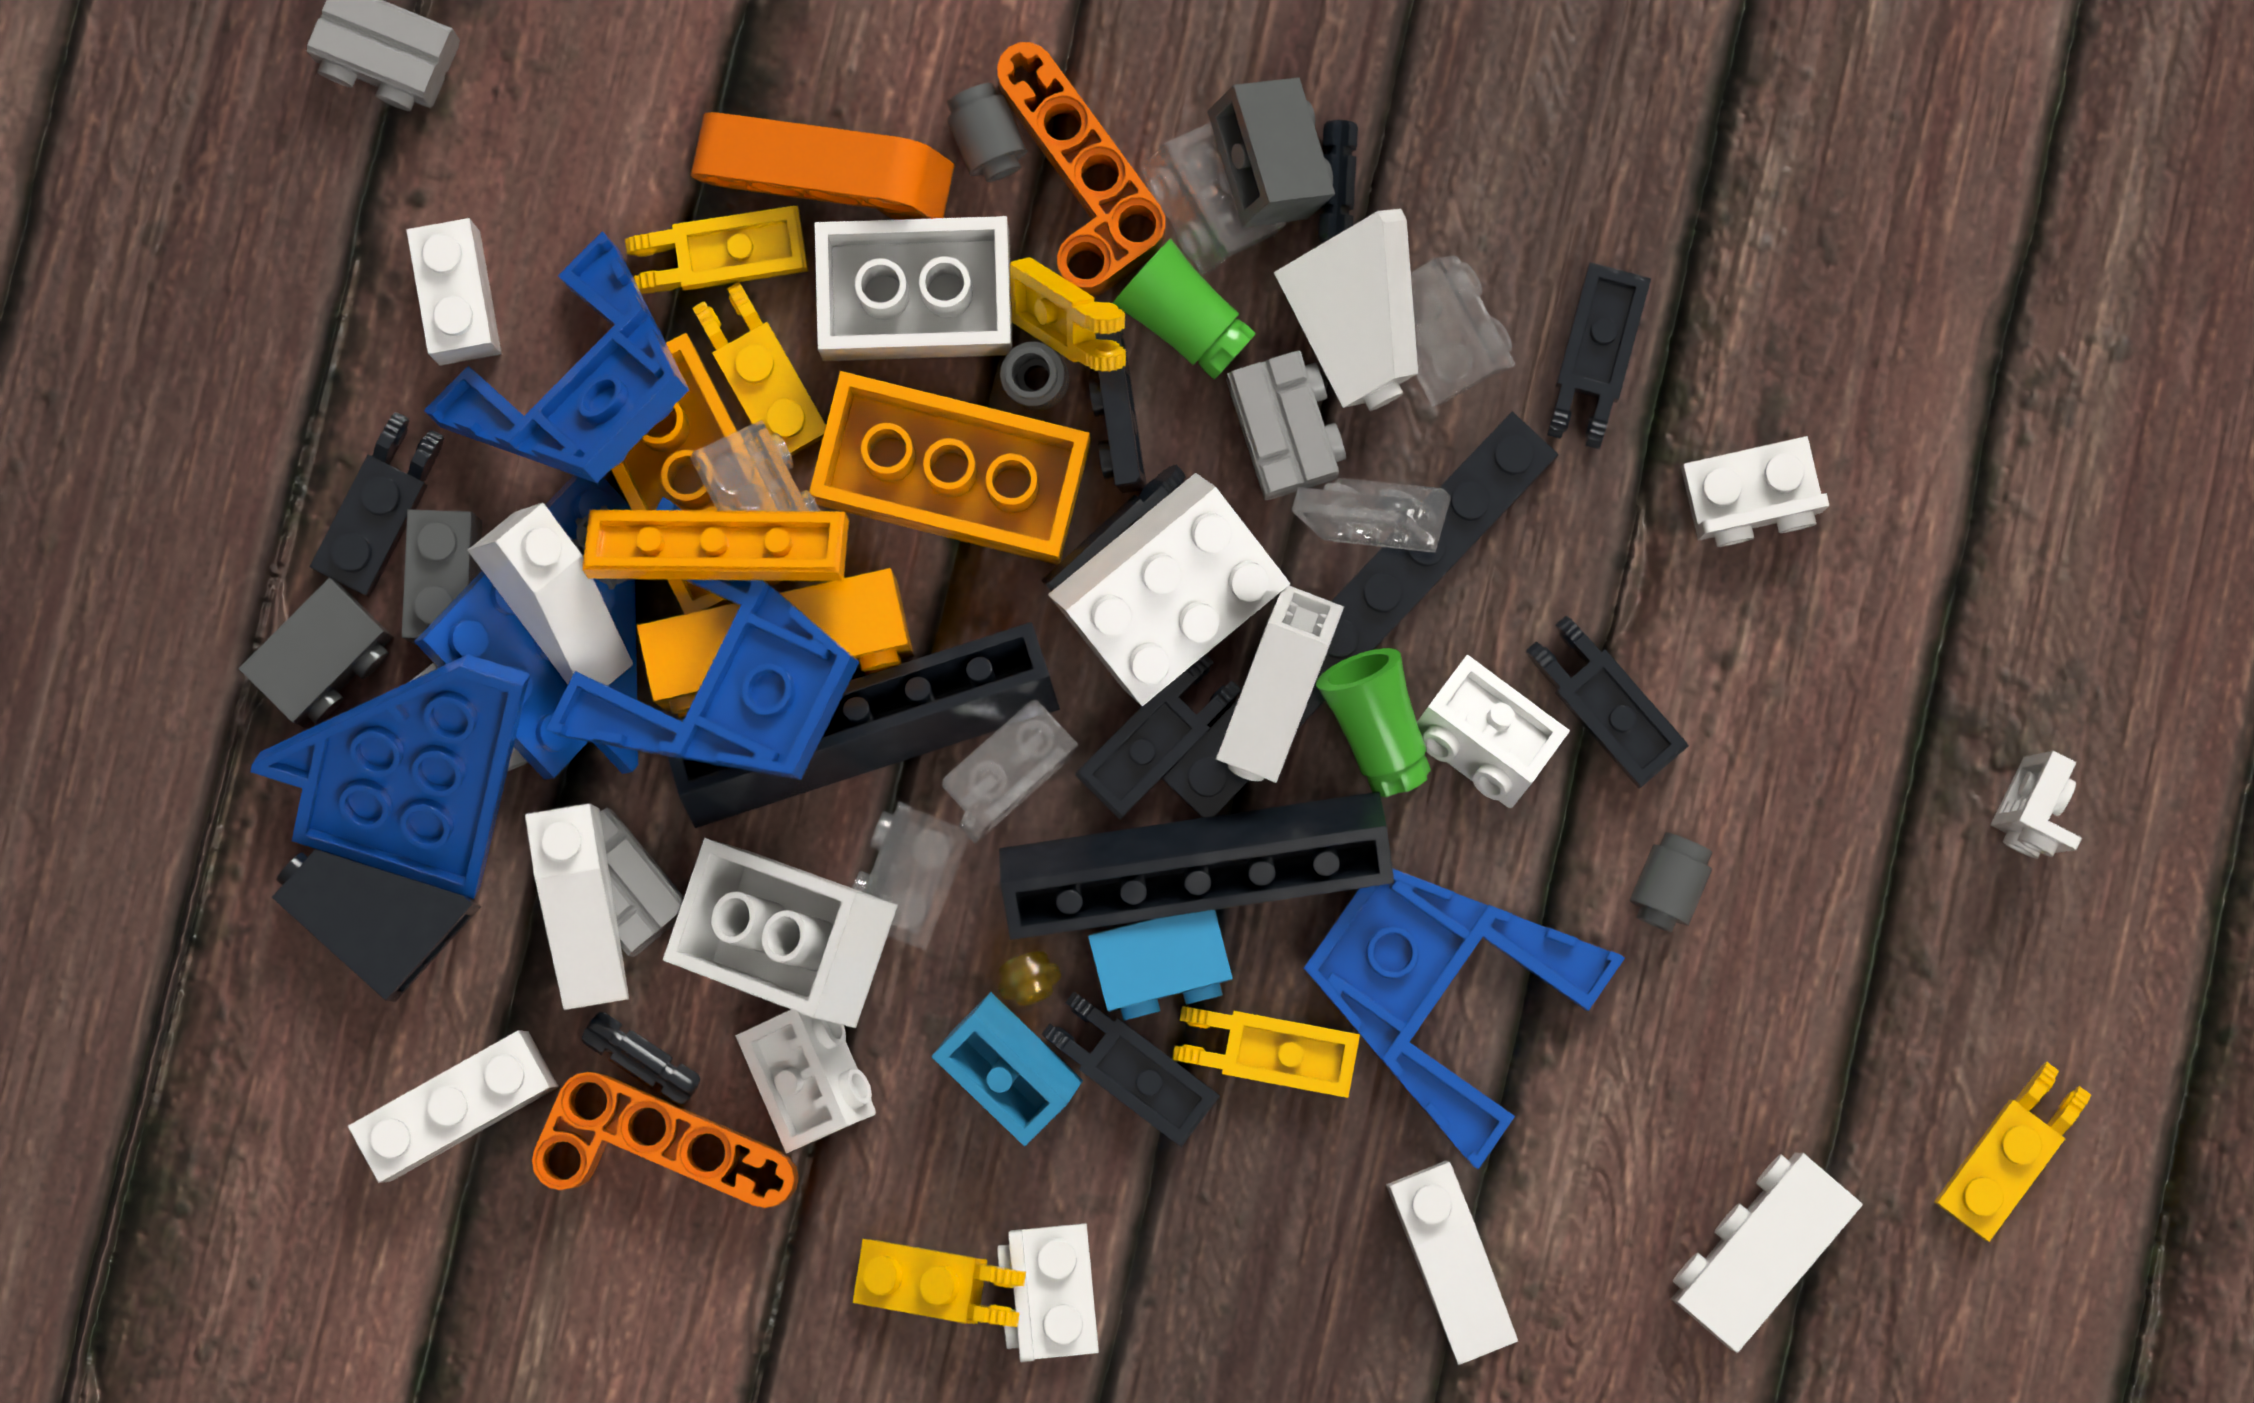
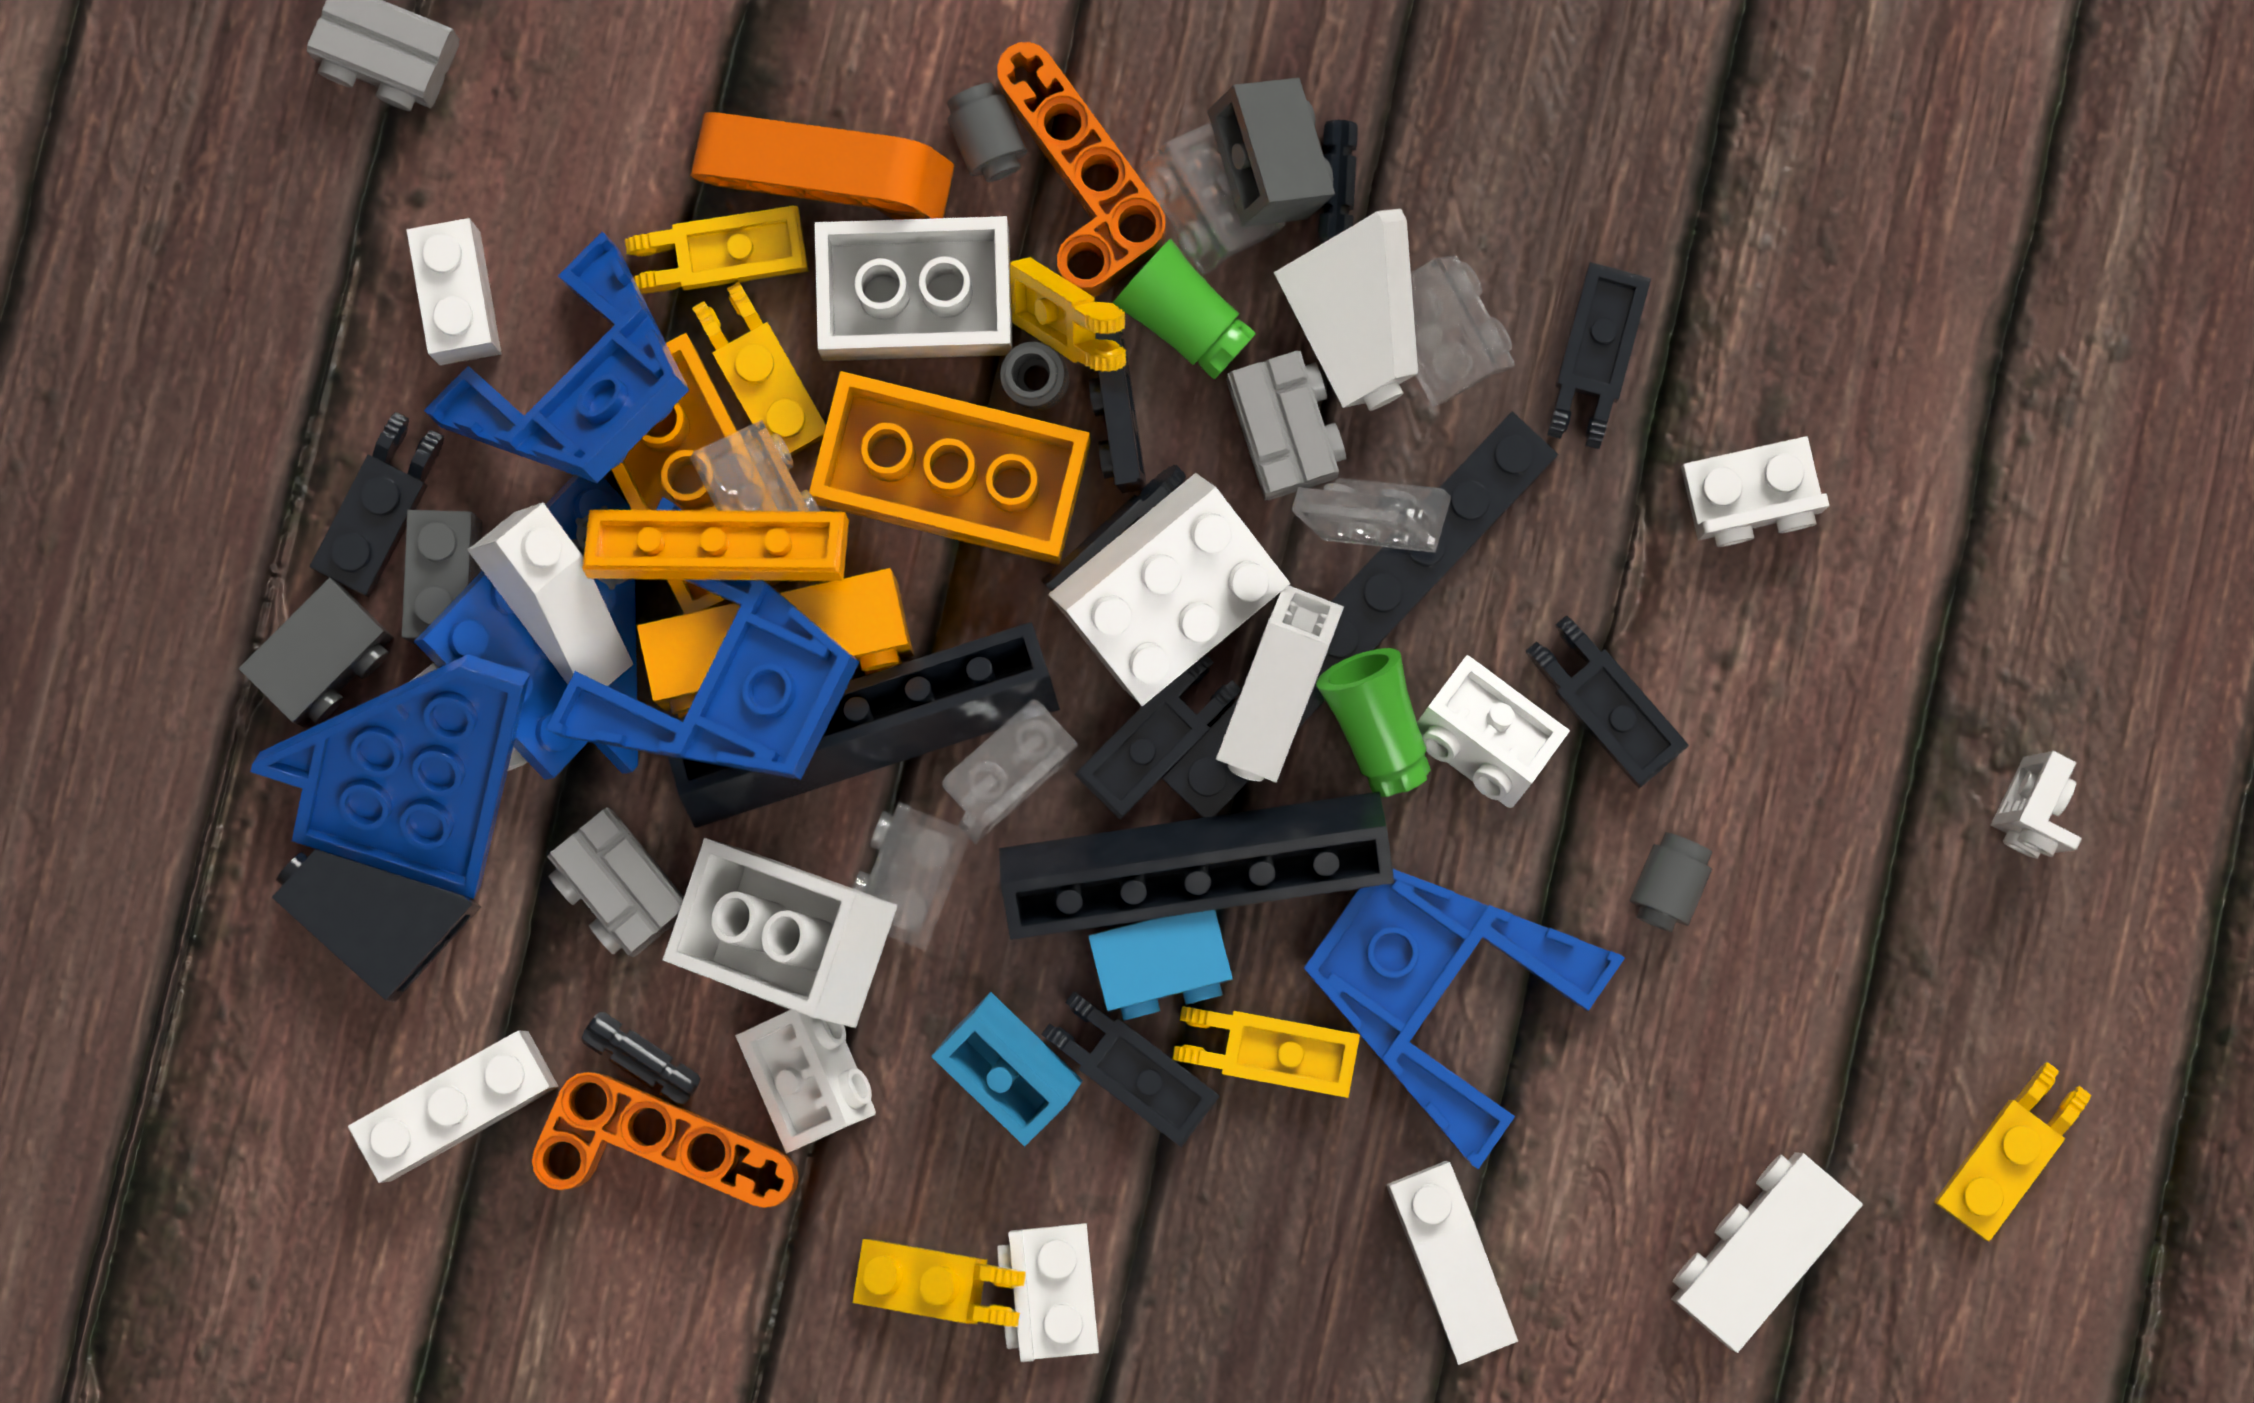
(578, 904): white slope -> none
(1028, 978): clear yellow plate -> none

